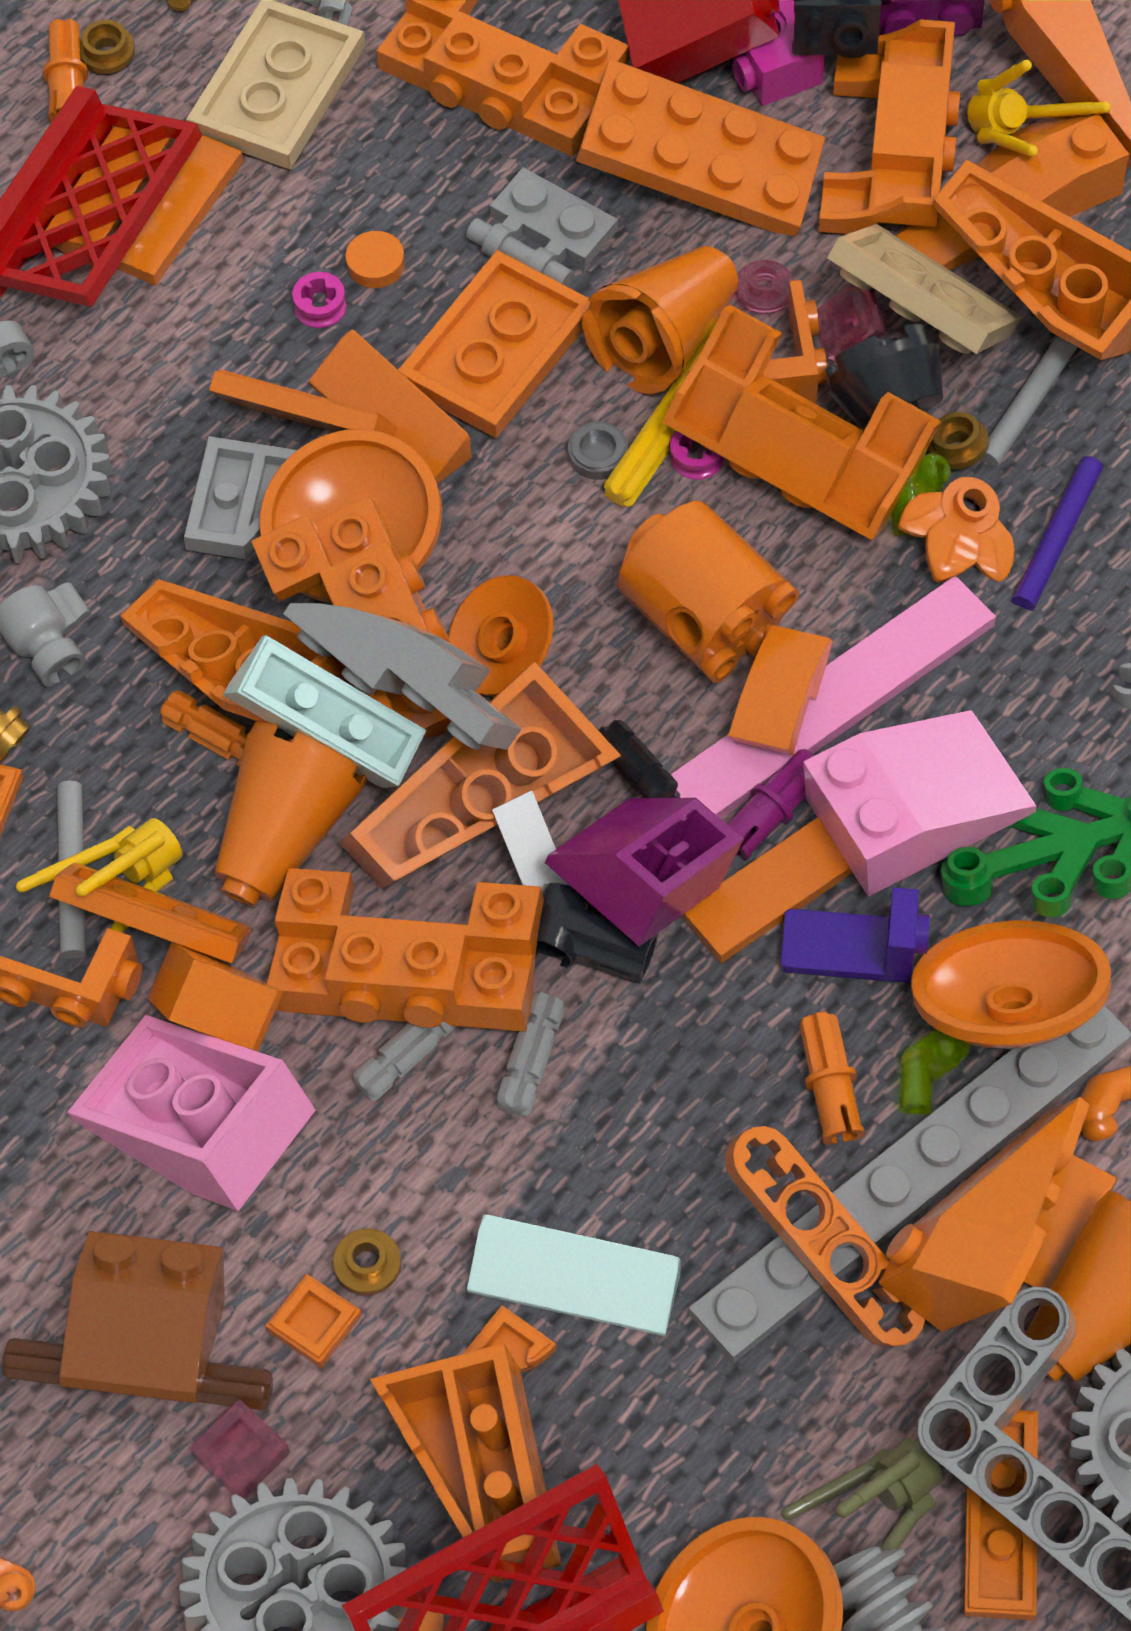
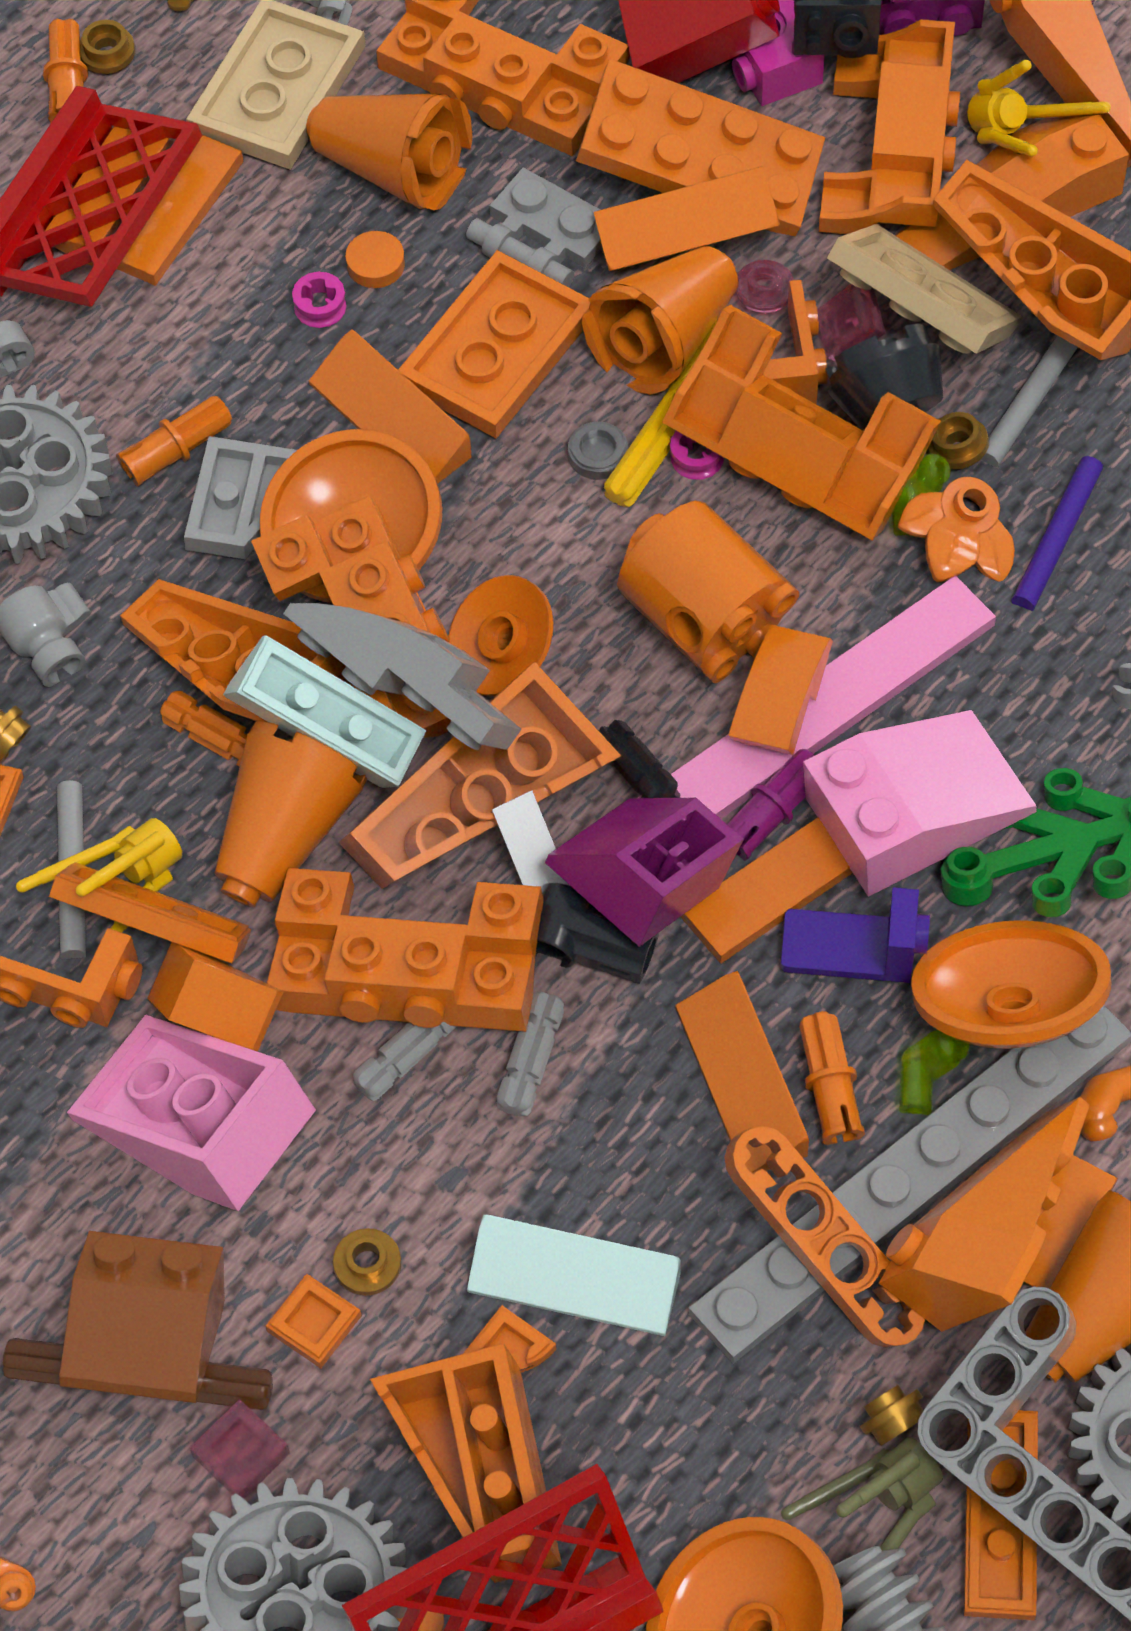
(174, 440): none -> orange axle
(295, 404): orange tile -> none
(396, 142): none -> orange cone
(686, 218): none -> orange slope
(740, 1065): none -> orange slope
(892, 1414): none -> pearl gold plate

